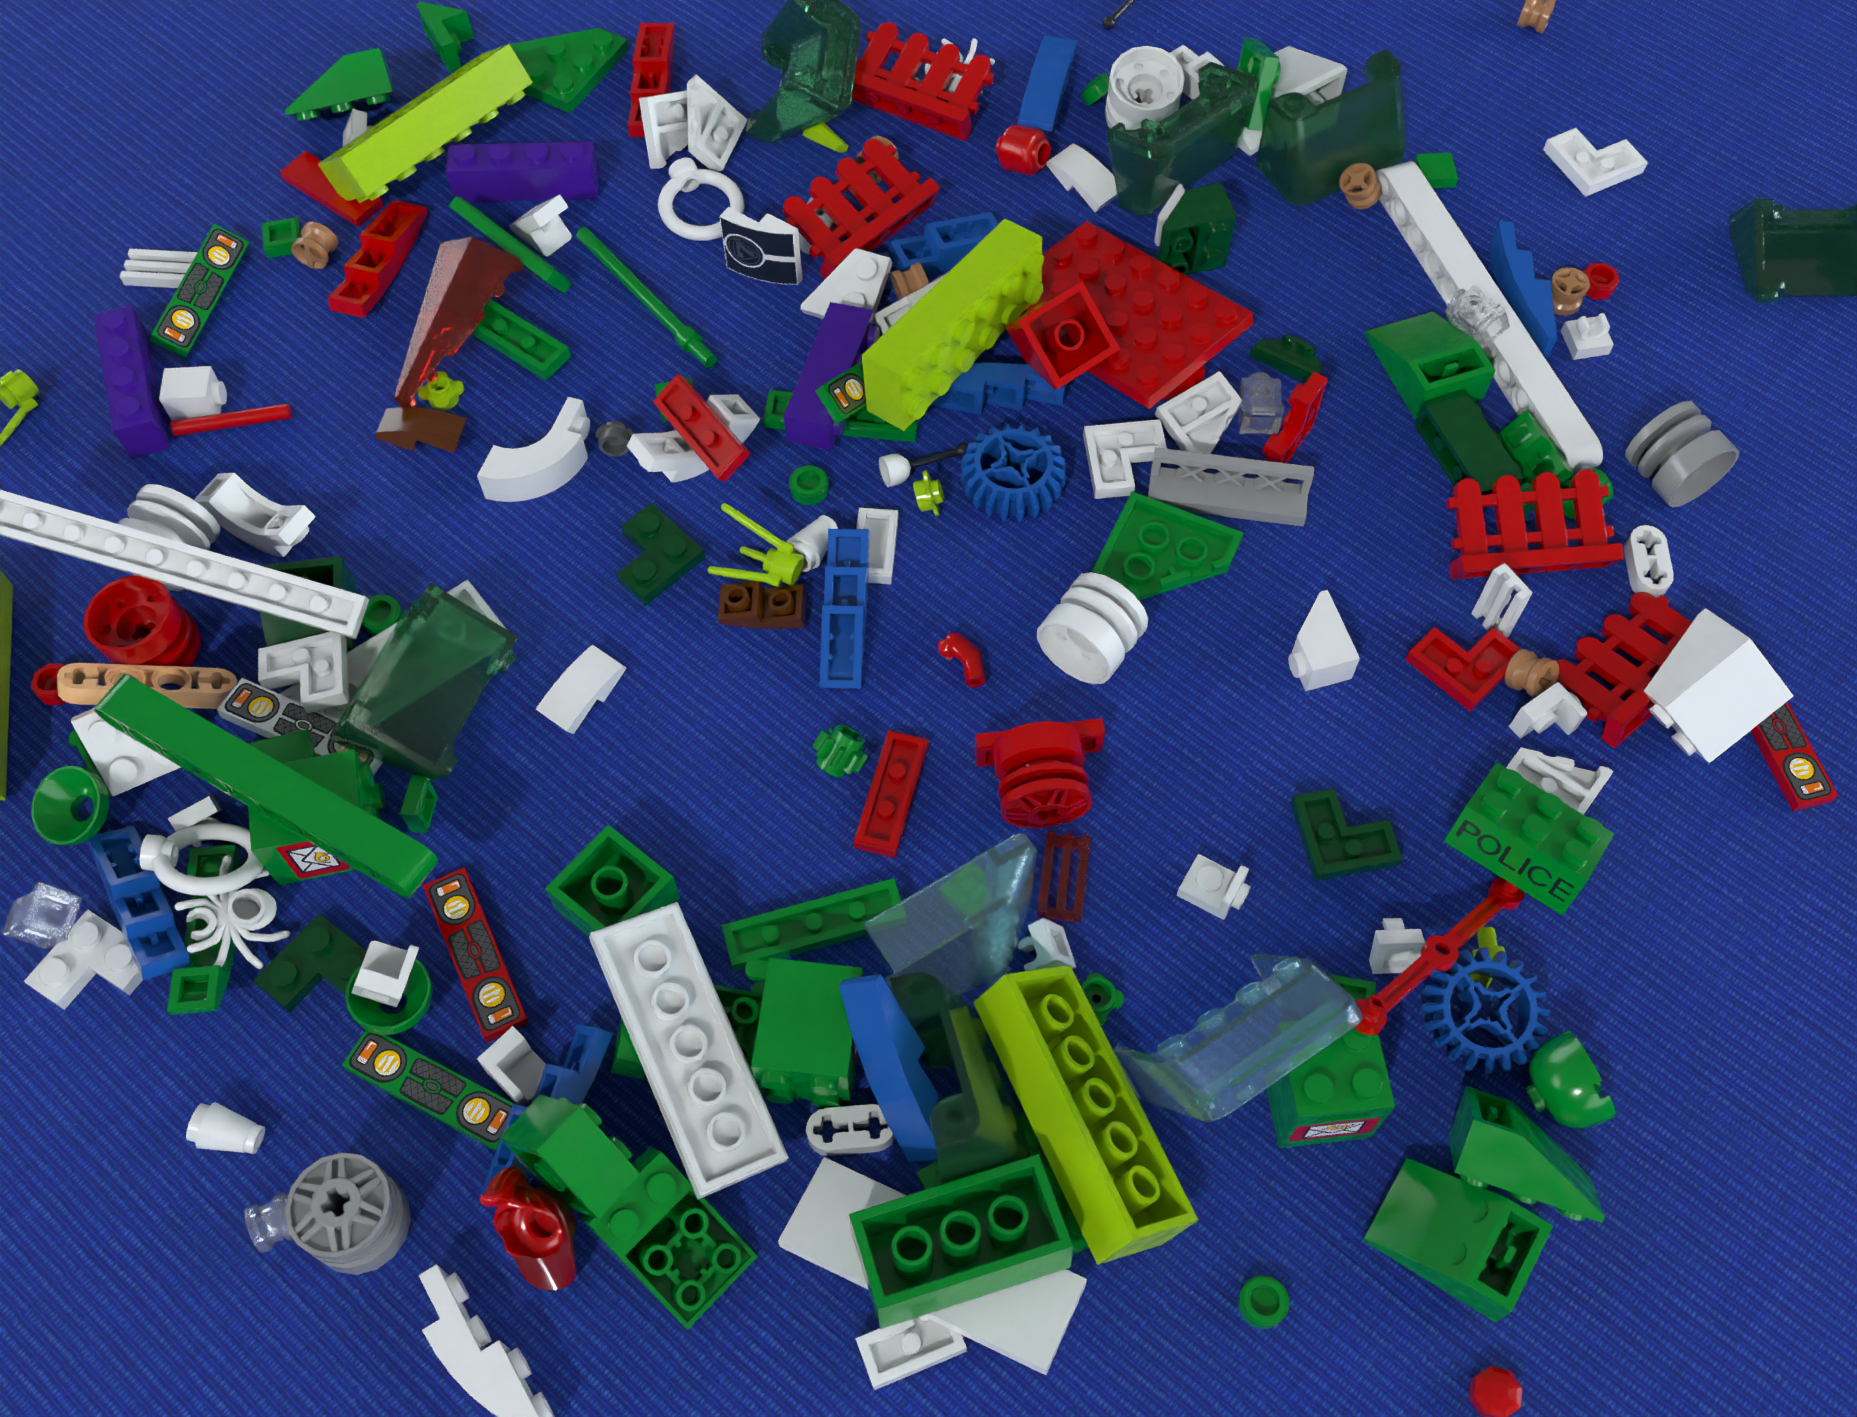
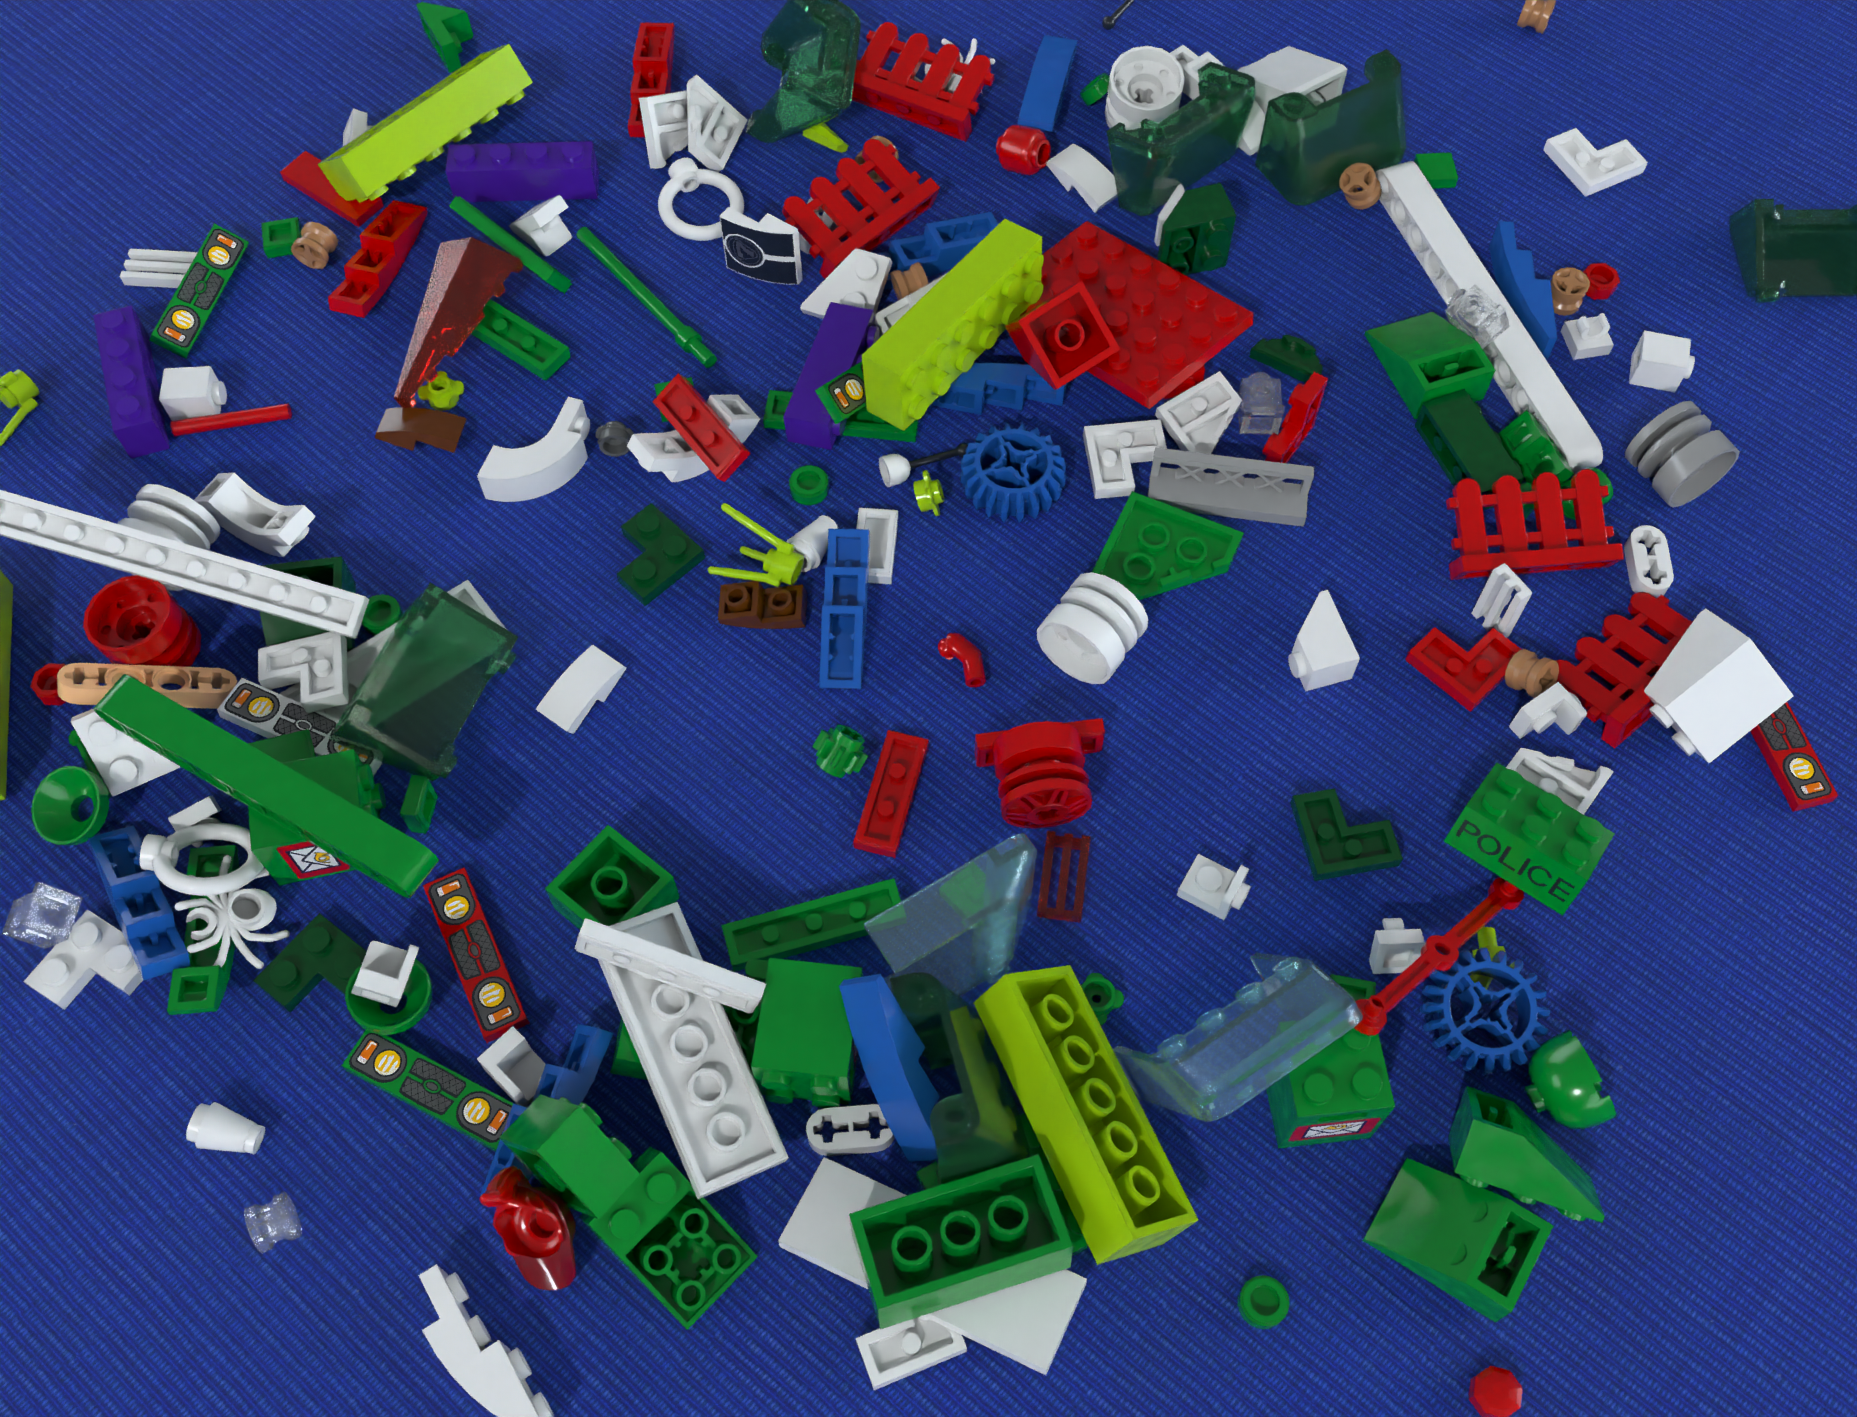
(349, 80): green slope -> none
(372, 1221): light grey wheel -> none
(569, 64): green plate -> none
(669, 966): none -> white tile
(1050, 945): white tile -> none
(1265, 67): green plate -> none
(1661, 361): none -> white brick

